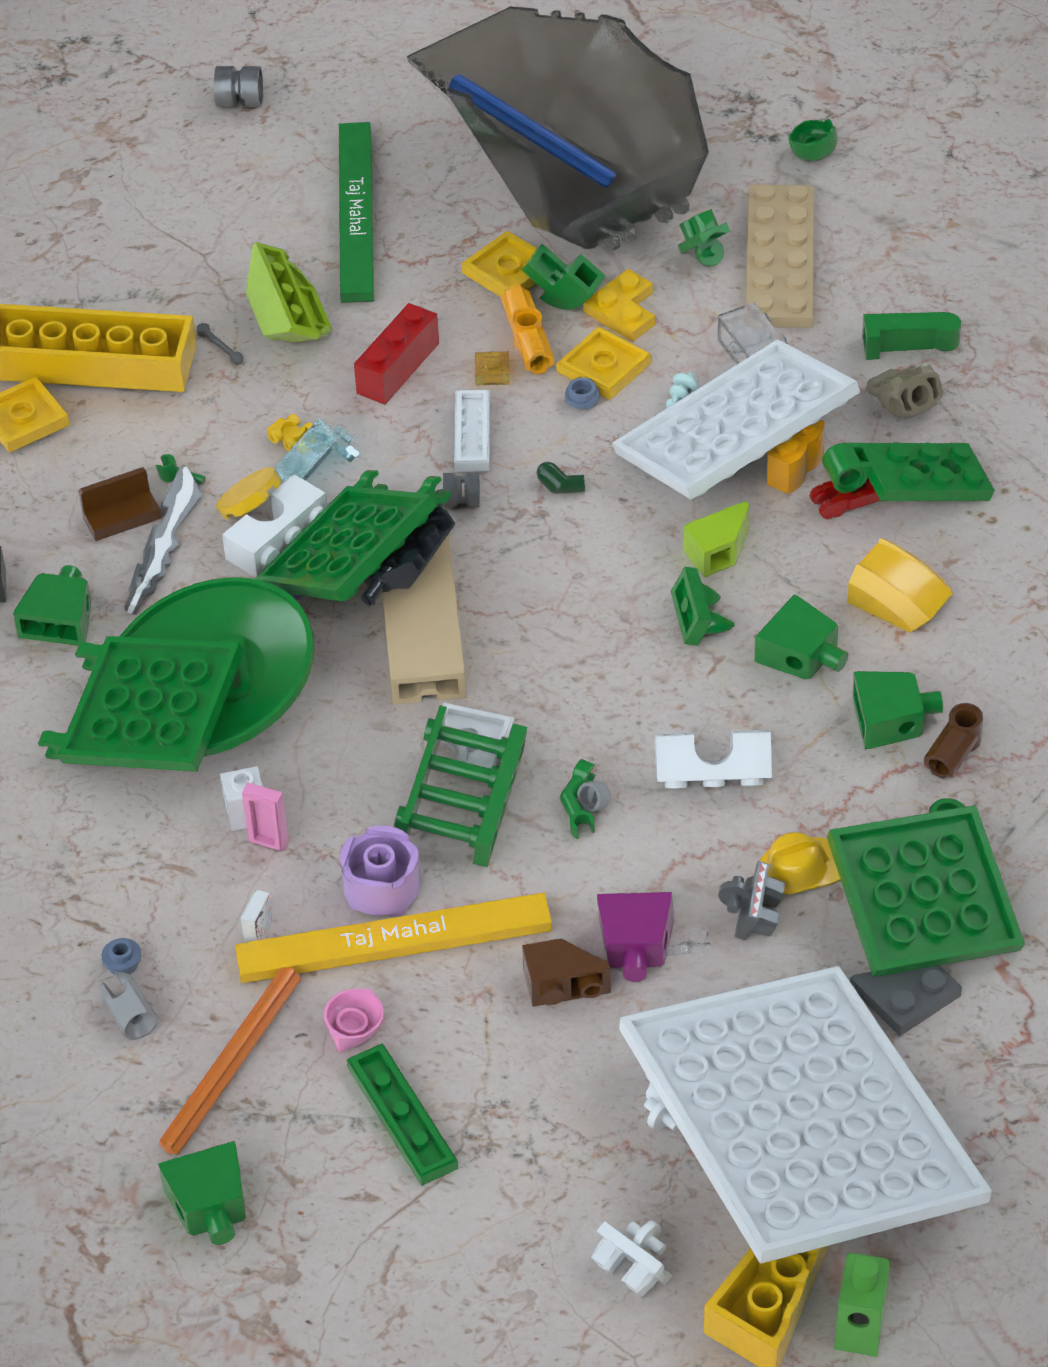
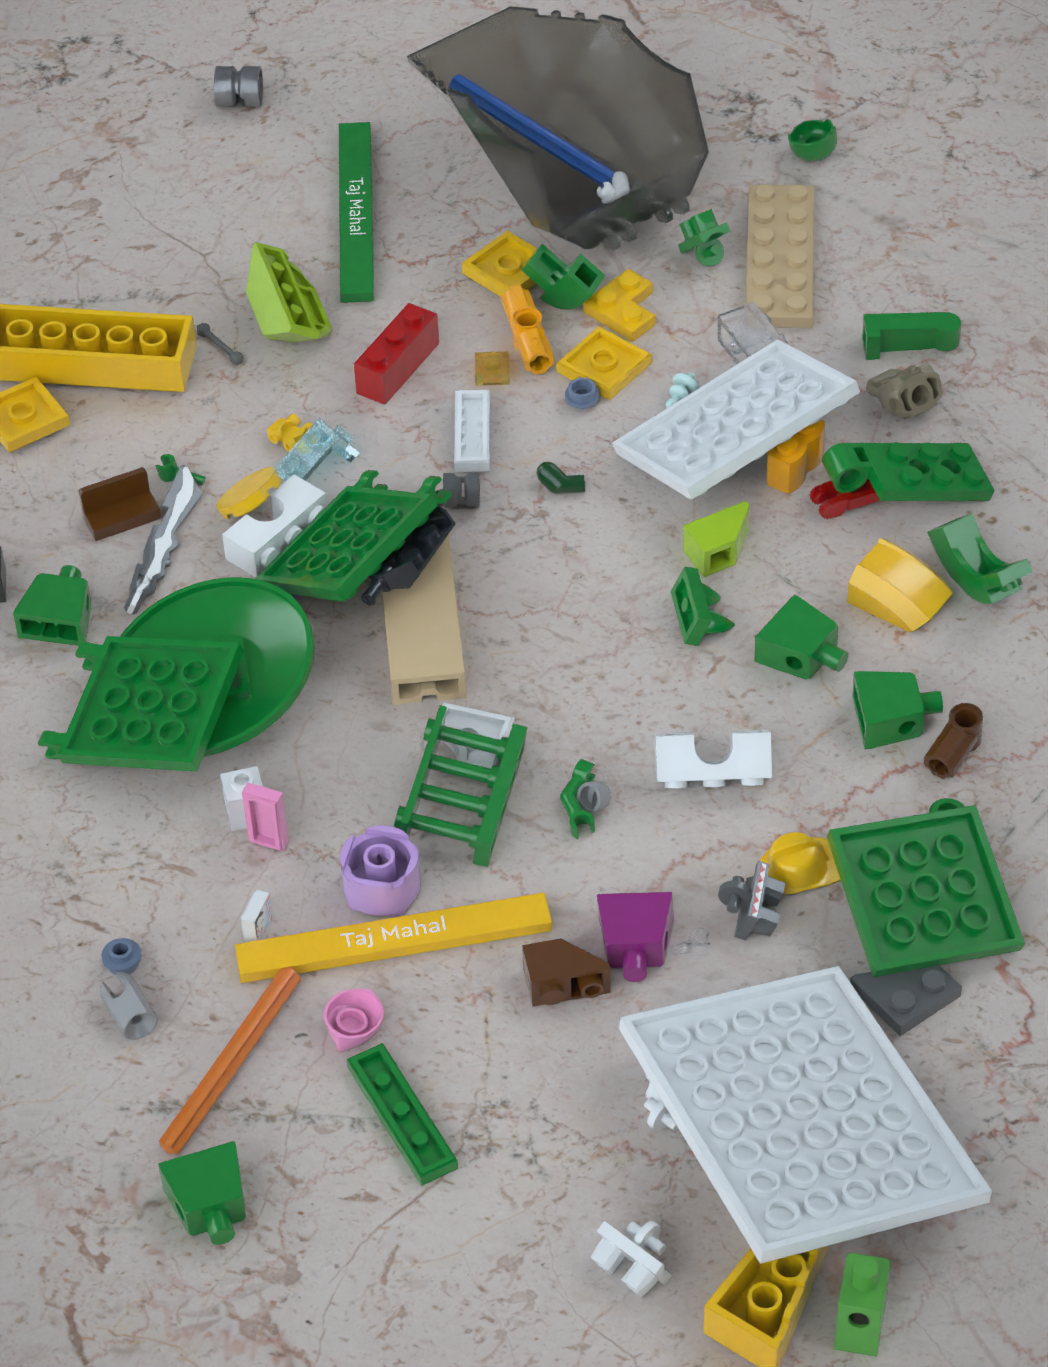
(617, 189): none -> white arm
(973, 563): none -> green arch

